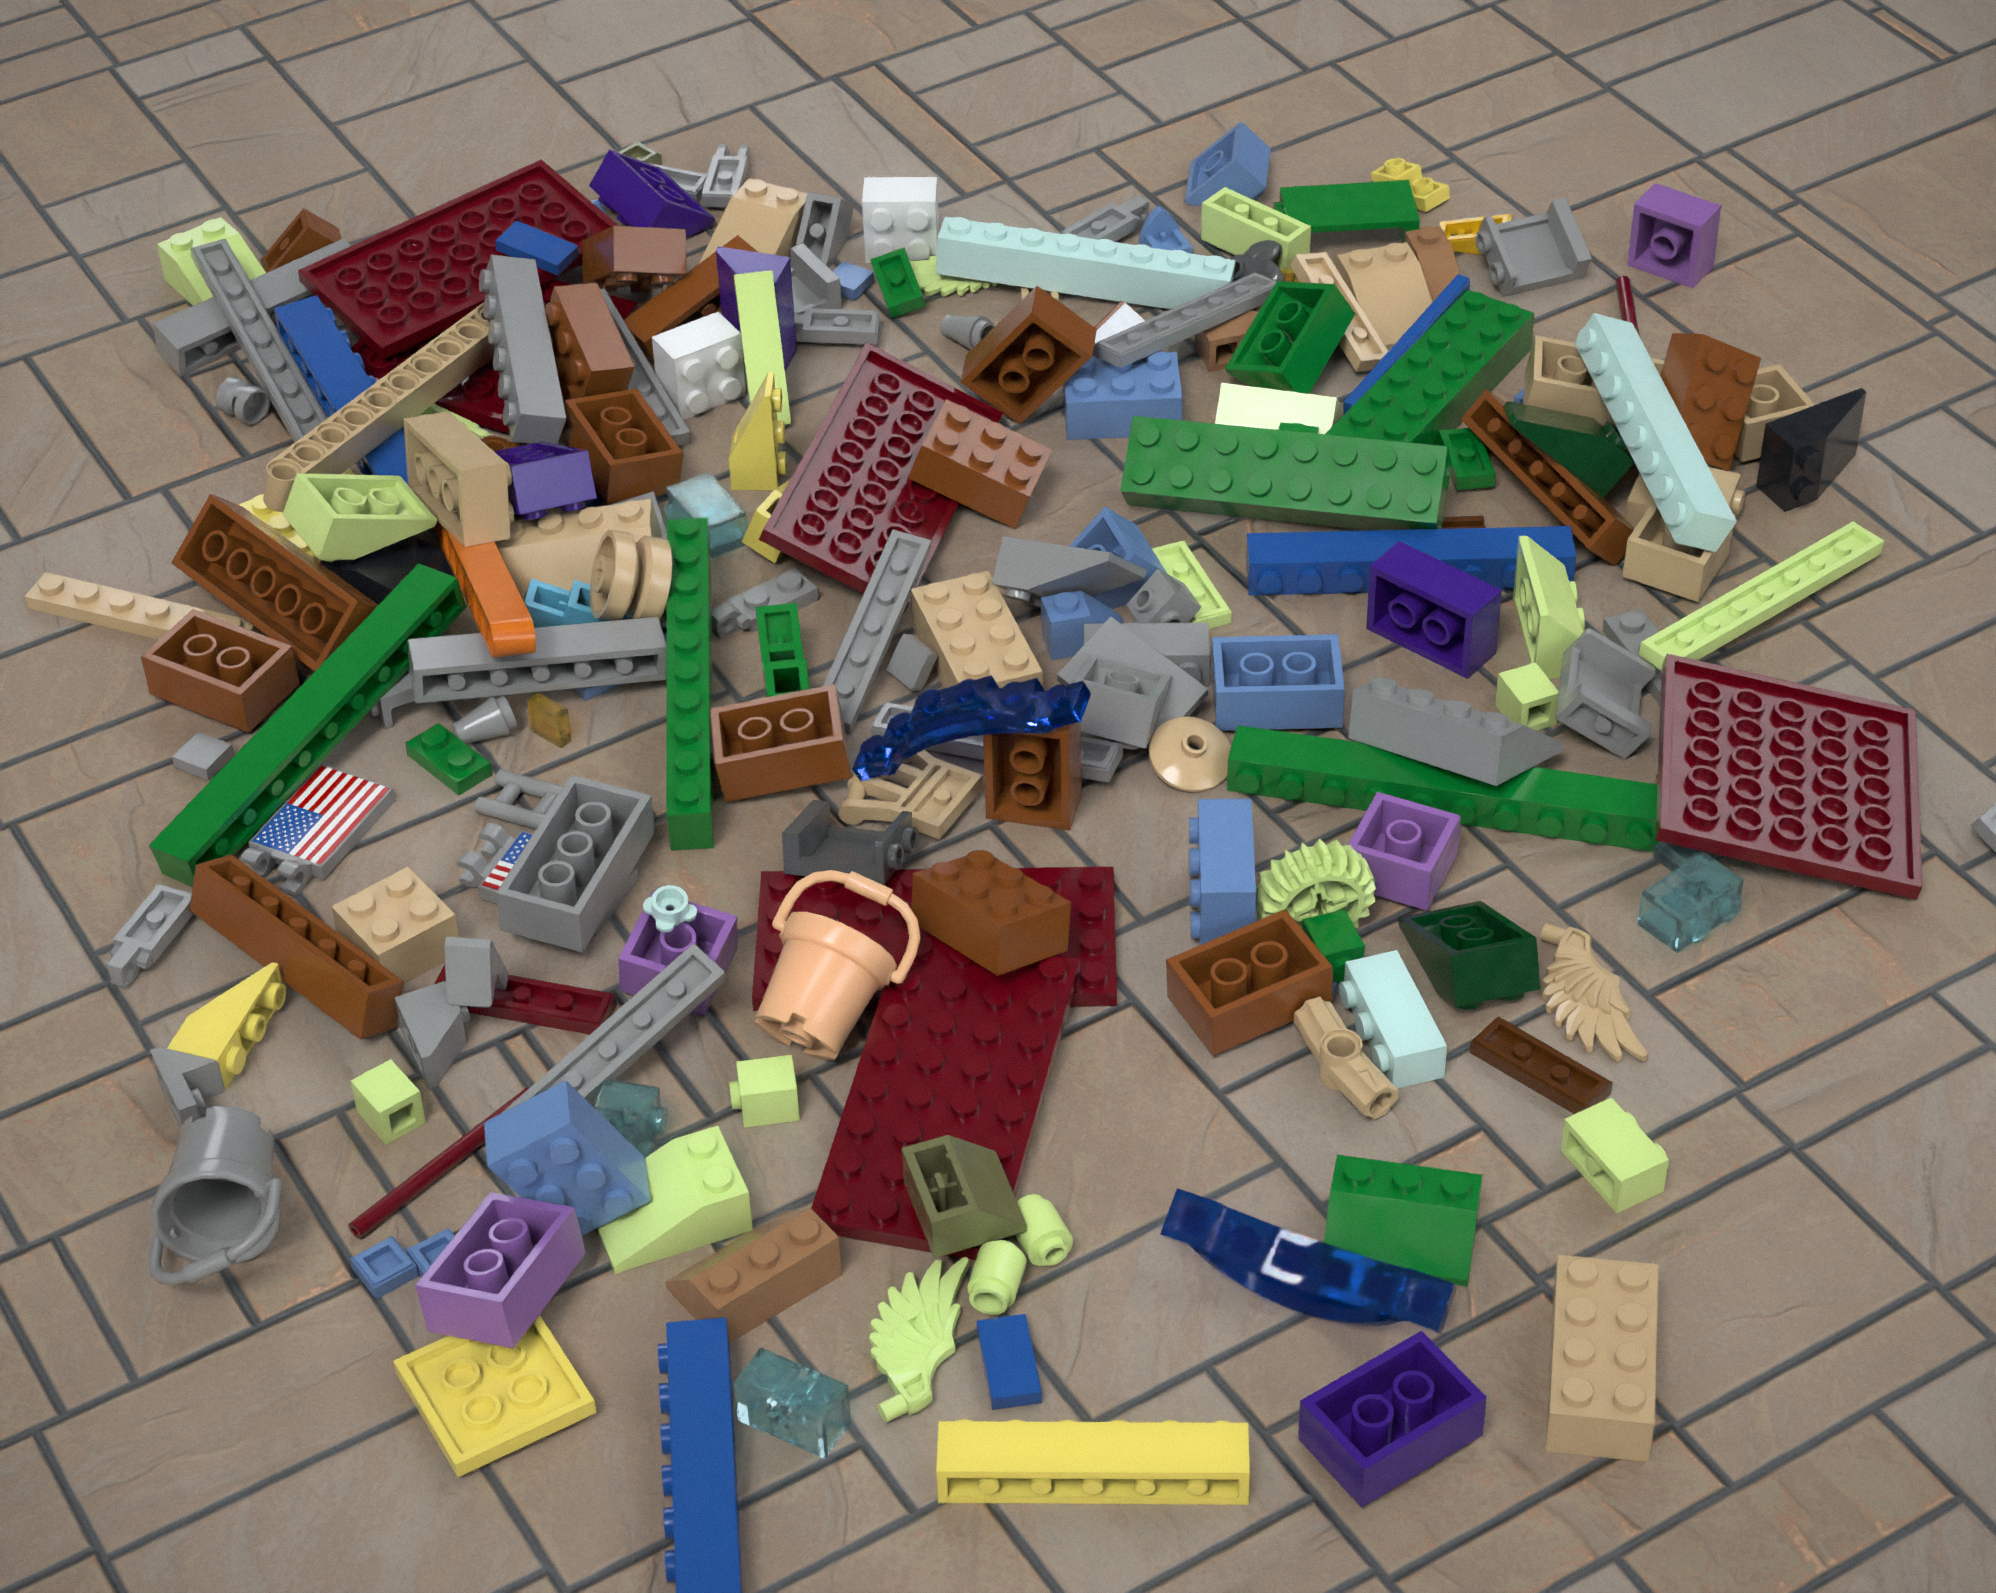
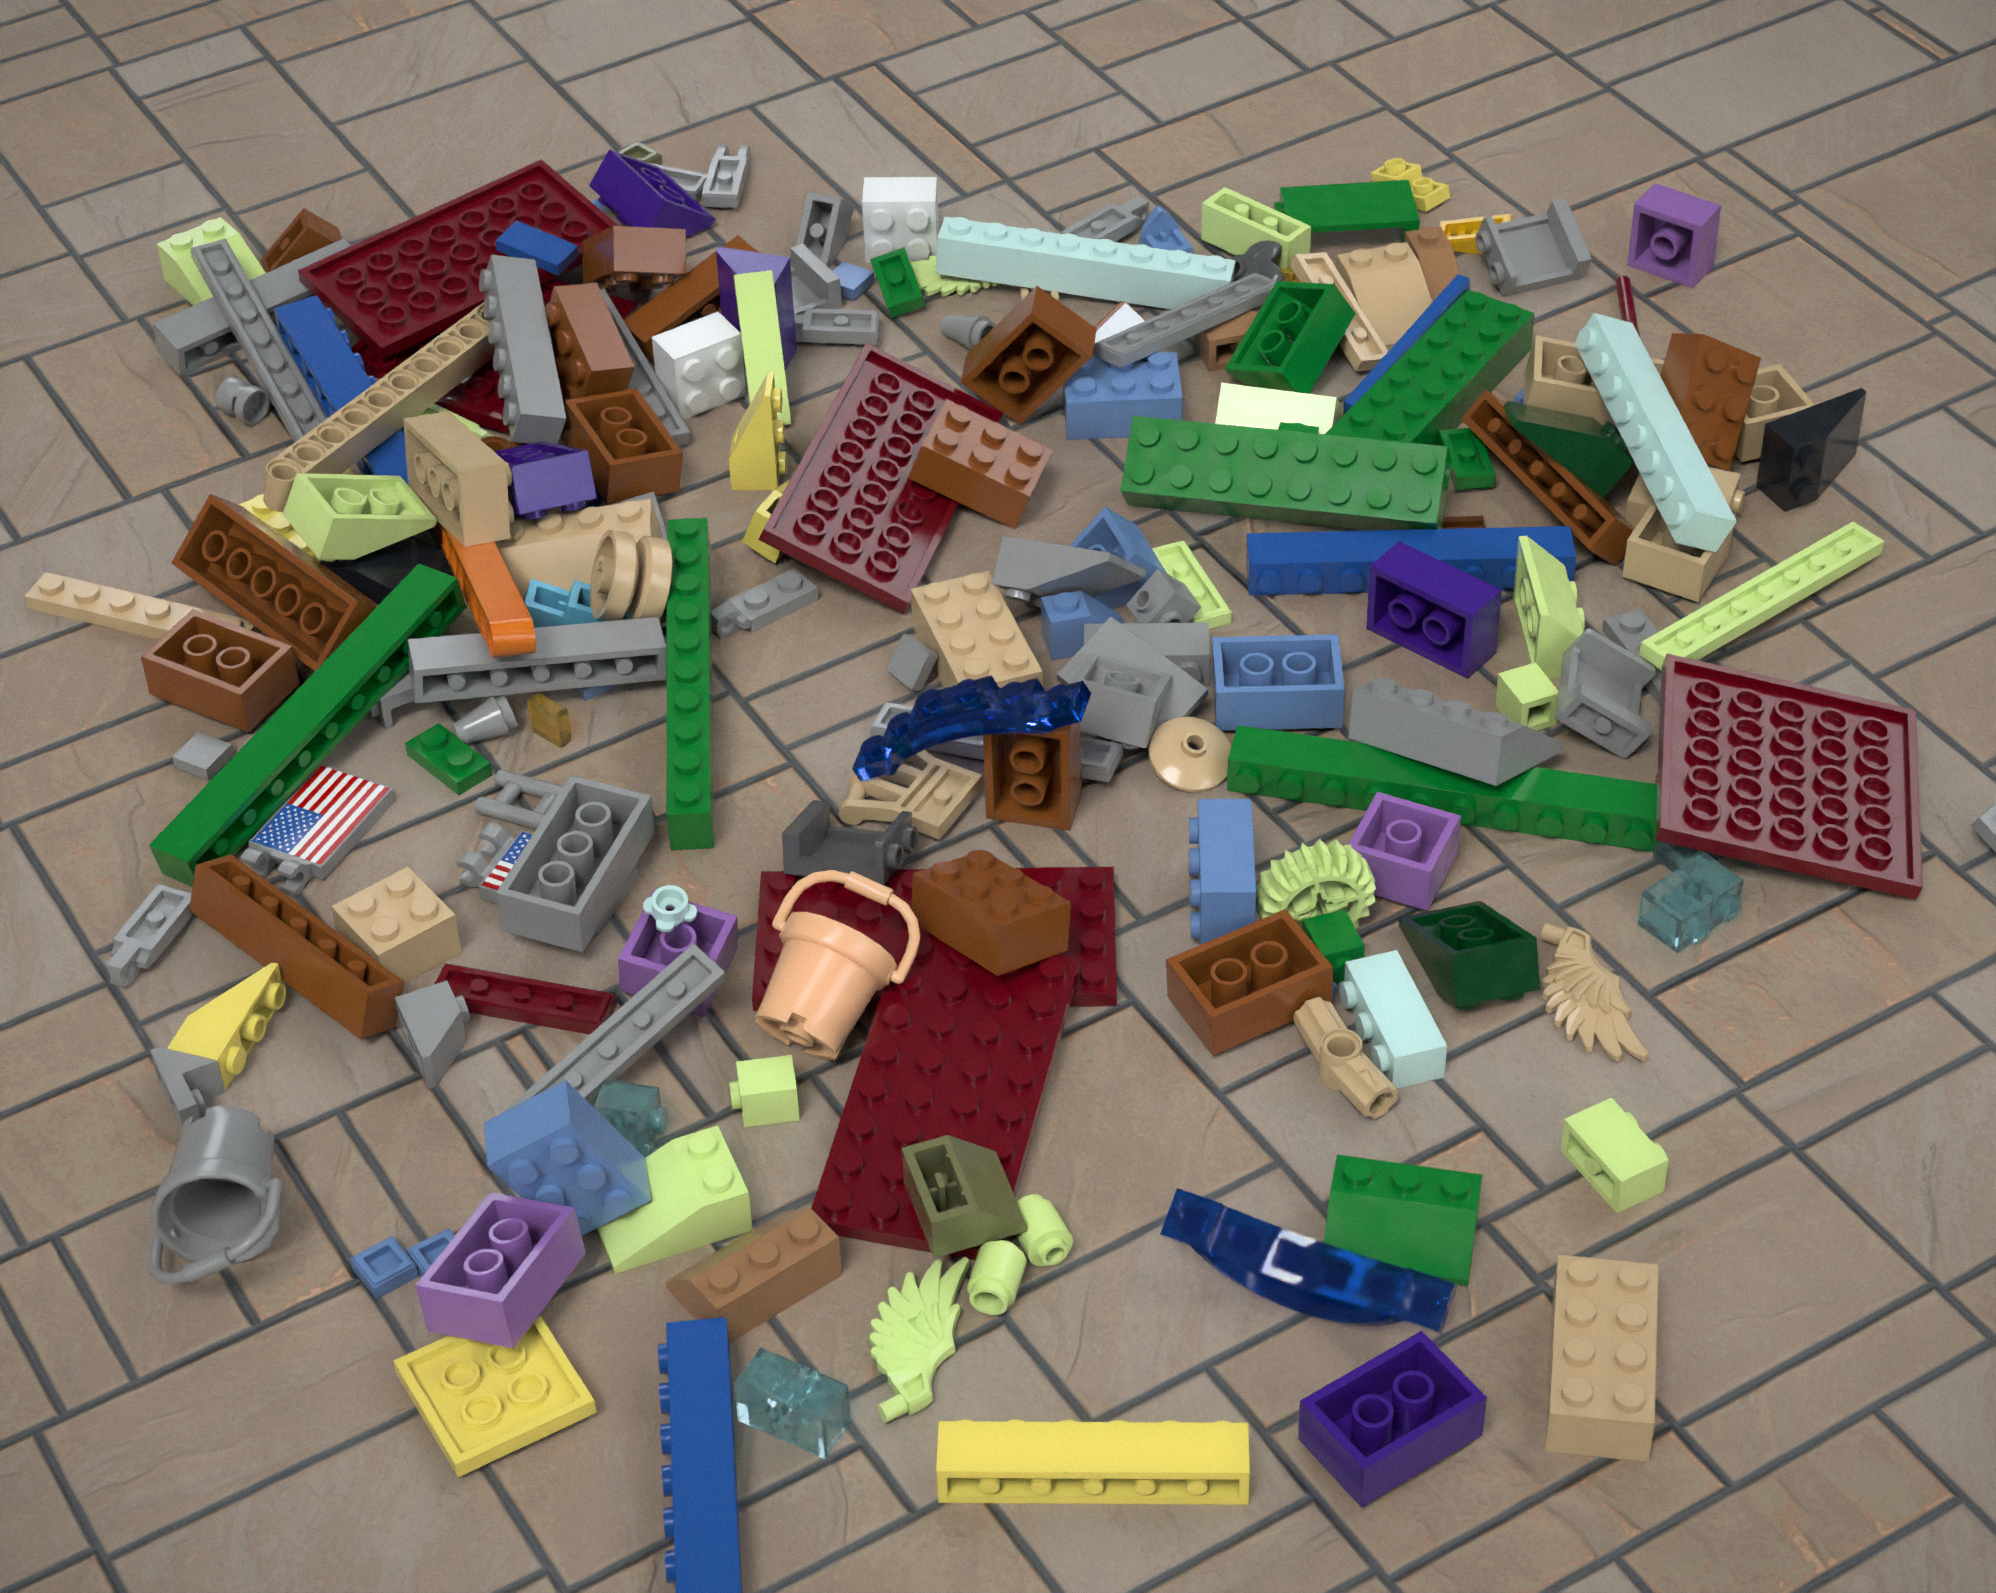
(388, 1101): yellowish green brick -> none
(423, 1177): dark red piece -> none
(473, 971): light grey slope -> none
(708, 499): clear light blue brick -> none
(763, 217): tan slope -> none
(780, 743): dark orange brick -> none
(781, 649): green arch -> none
(876, 621): light grey plate -> none
(1009, 1361): blue tile -> none
(1234, 162): medium blue slope -> none
(1540, 1066): reddish brown tile -> none

